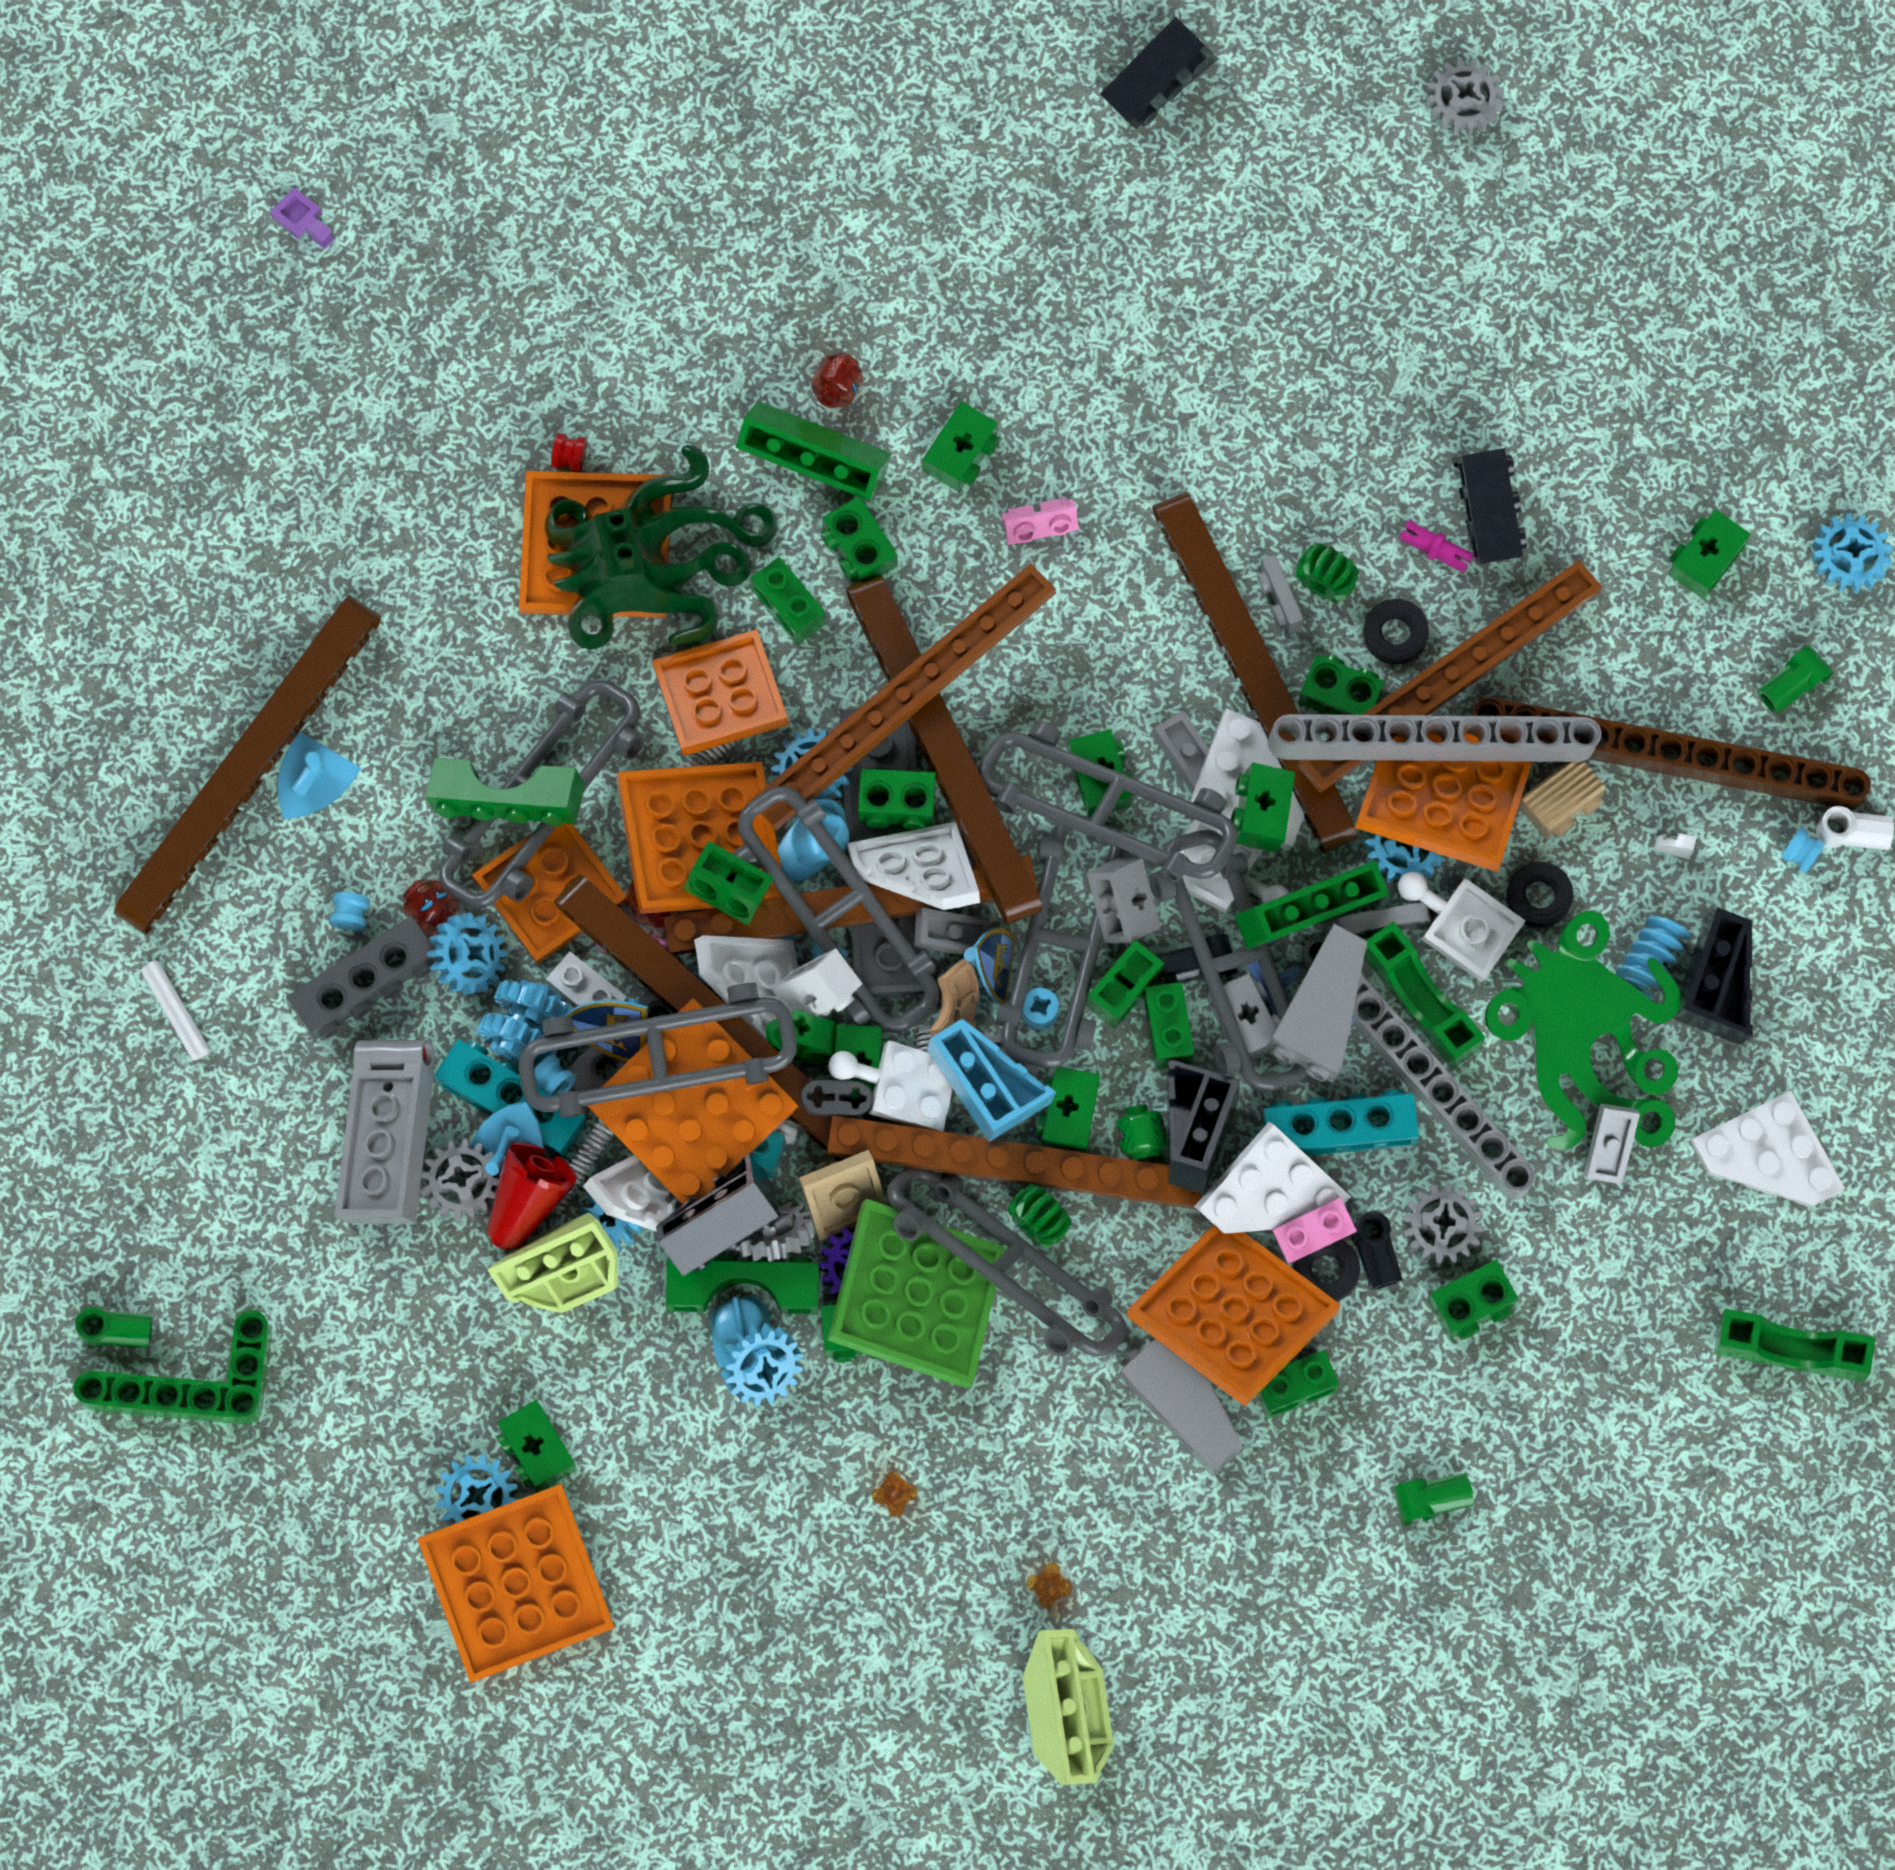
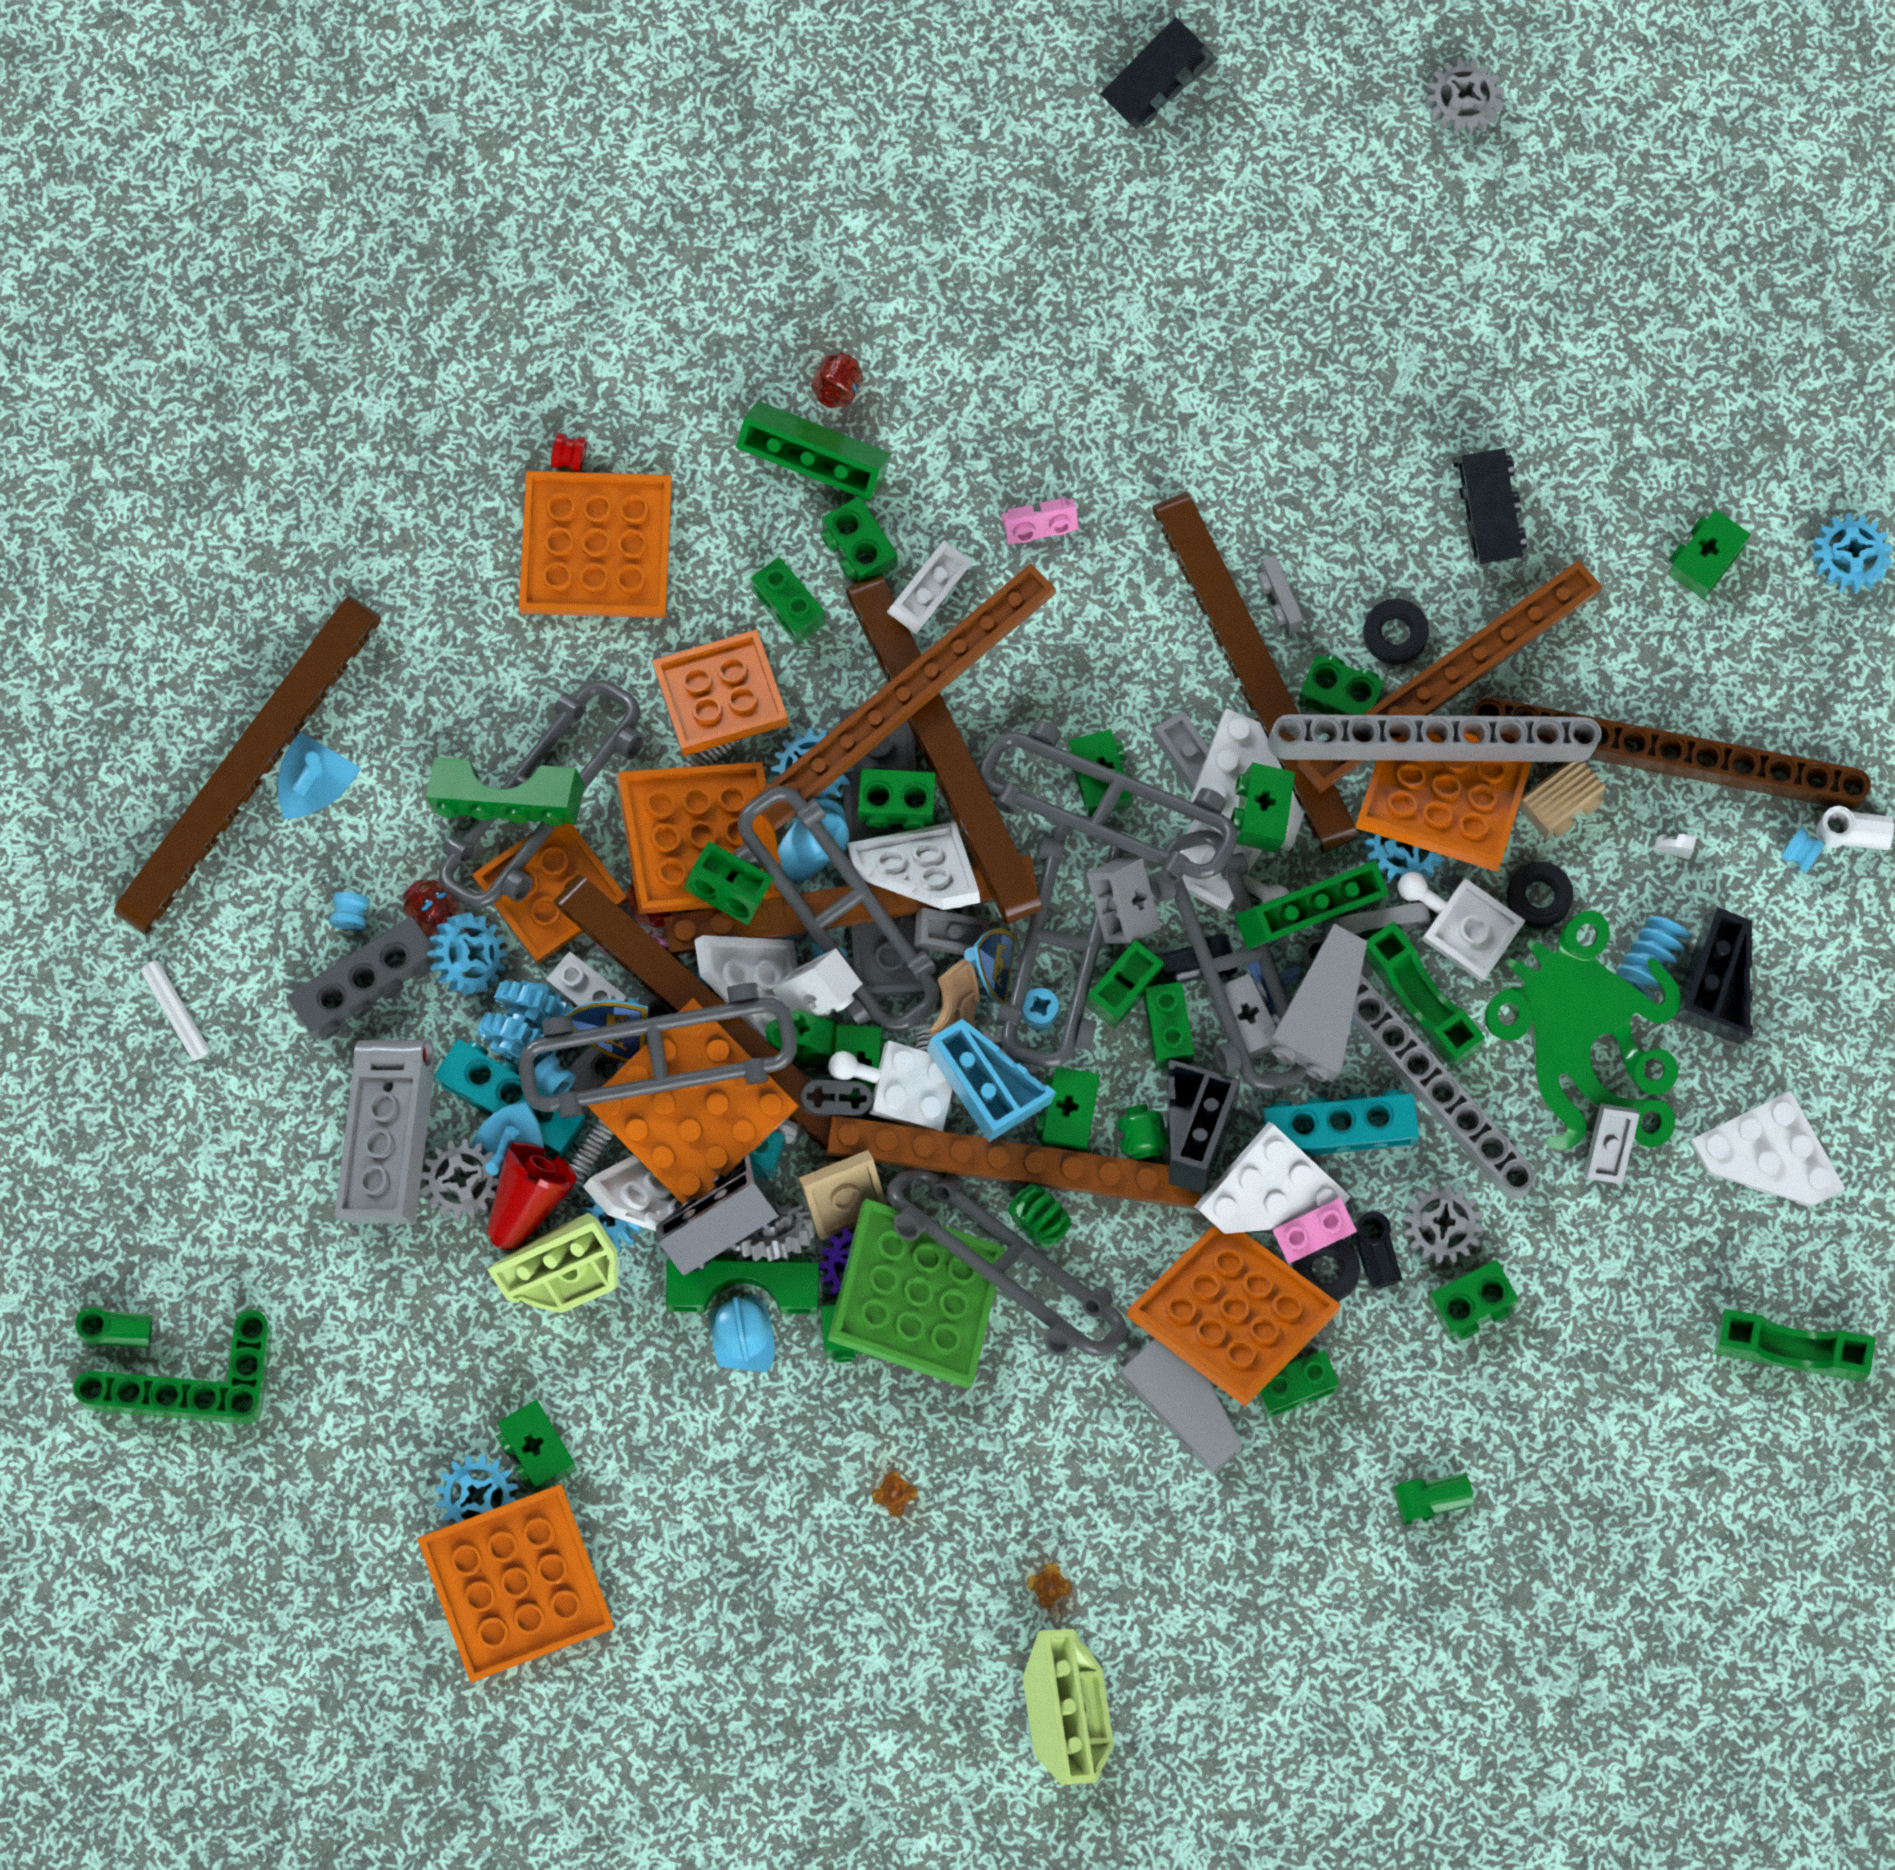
(301, 215): medium lavender plate -> none
(621, 561): dark green hips -> none
(761, 1364): medium azure gear -> none
(929, 587): none -> white plate
(962, 428): green brick -> none
(1327, 572): green gear -> none
(1436, 546): dark pink pin -> none
(1796, 679): green piece -> none

